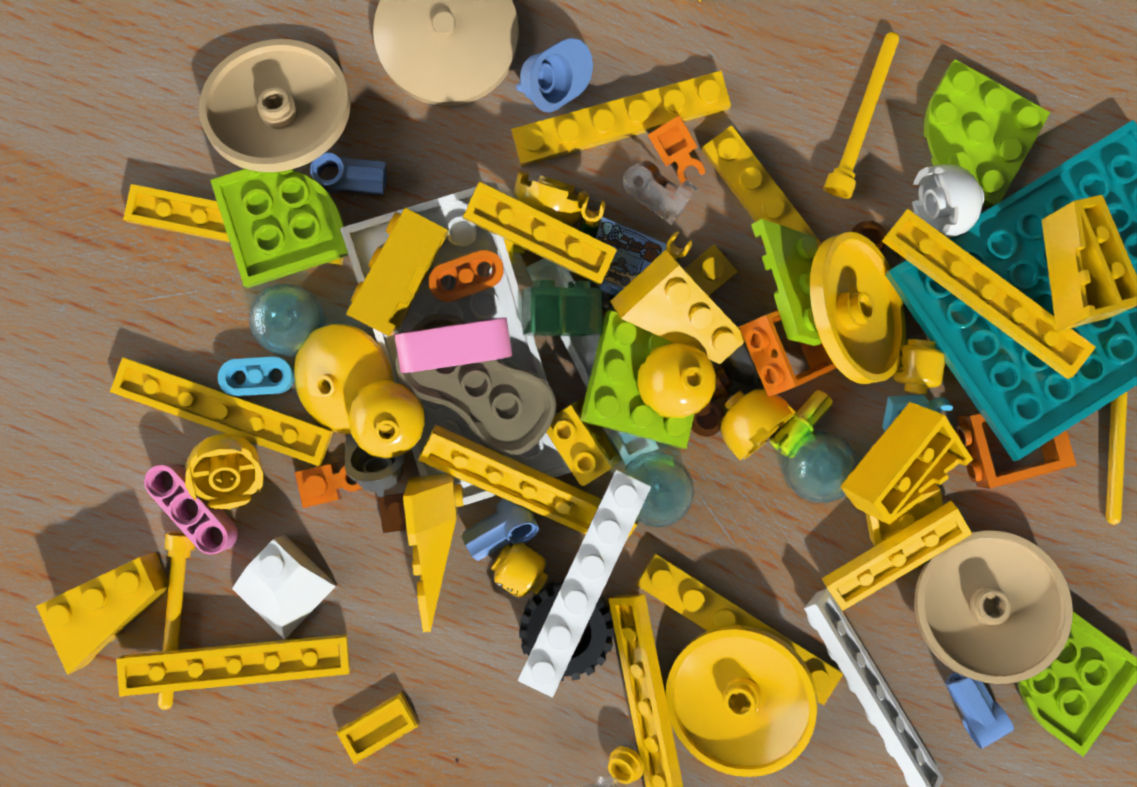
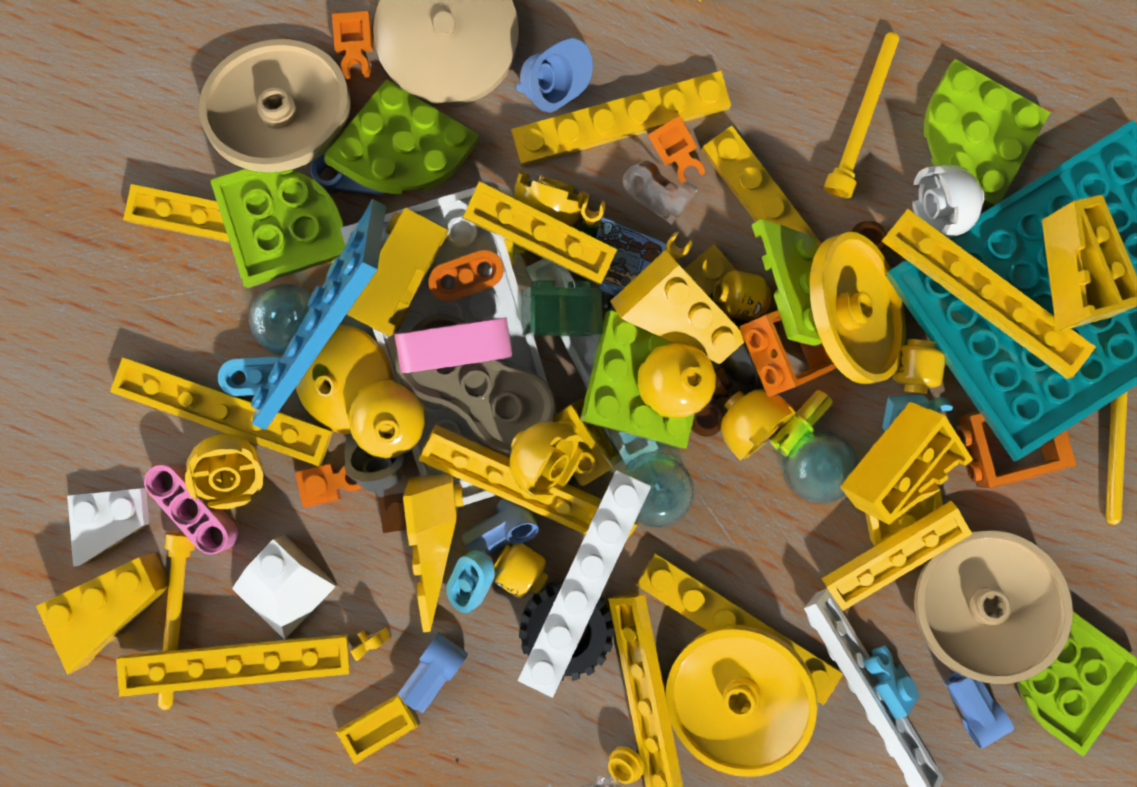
(104, 520): none -> white wing
(328, 307): none -> dark azure wing
(353, 37): none -> orange plate
(370, 642): none -> yellow piece
(400, 144): none -> lime plate
(437, 665): none -> medium blue piece
(470, 581): none -> medium azure plate
(543, 457): none -> yellow cylinder
(742, 295): none -> yellow head
(894, 684): none -> medium azure plate

